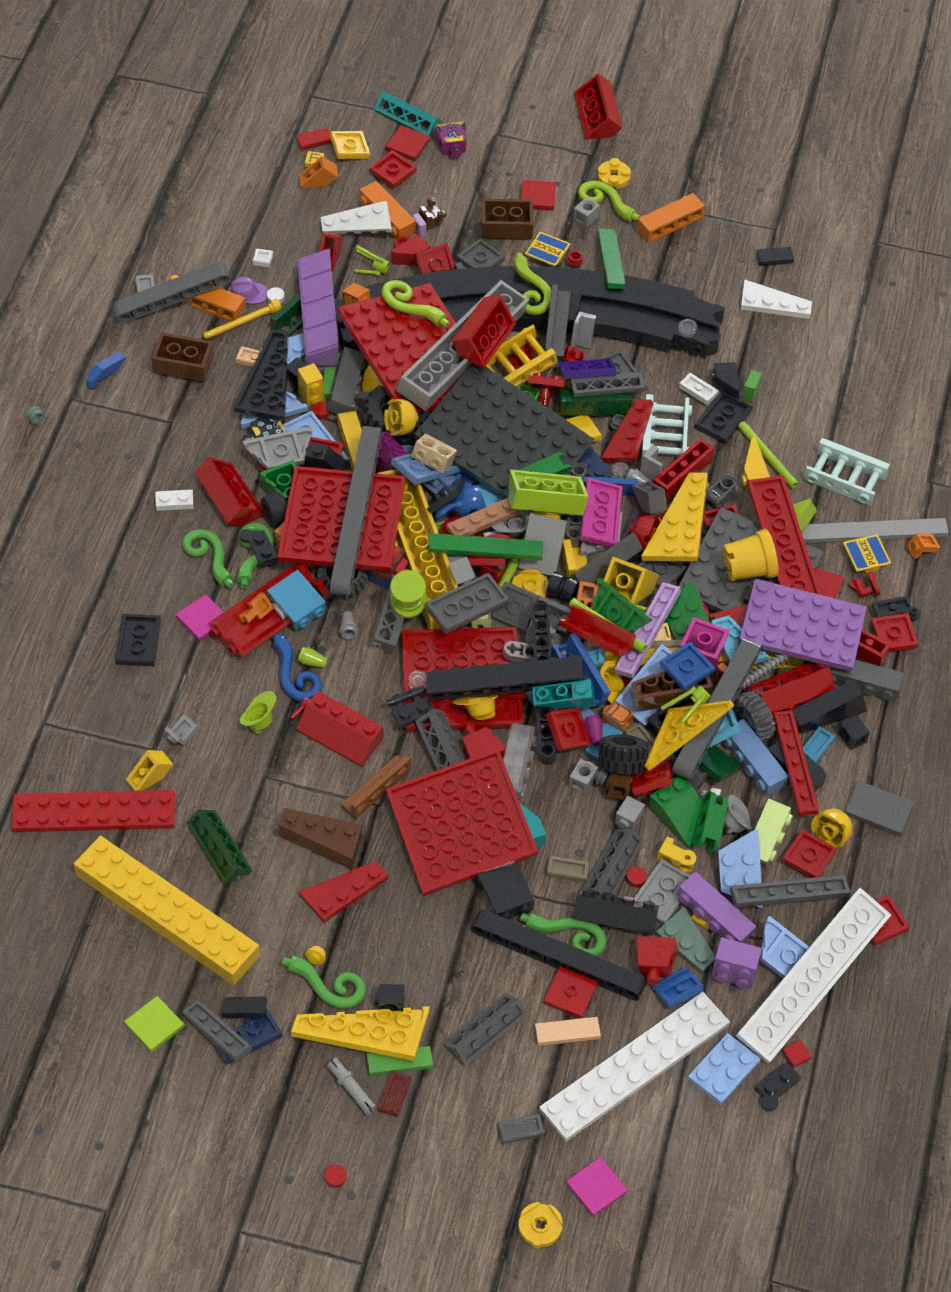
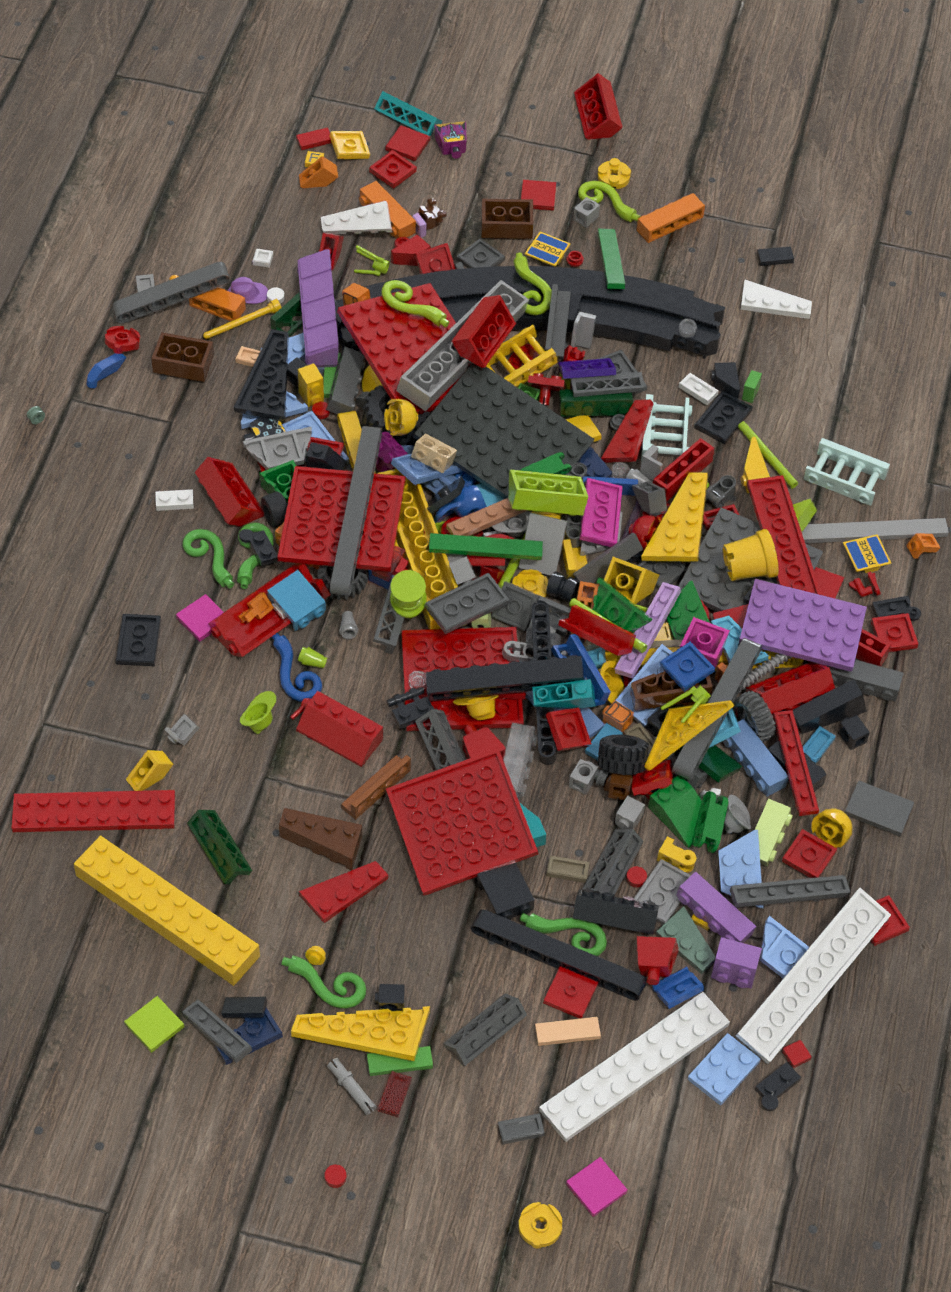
(122, 339): none -> red plate
(594, 728): magenta cone -> none

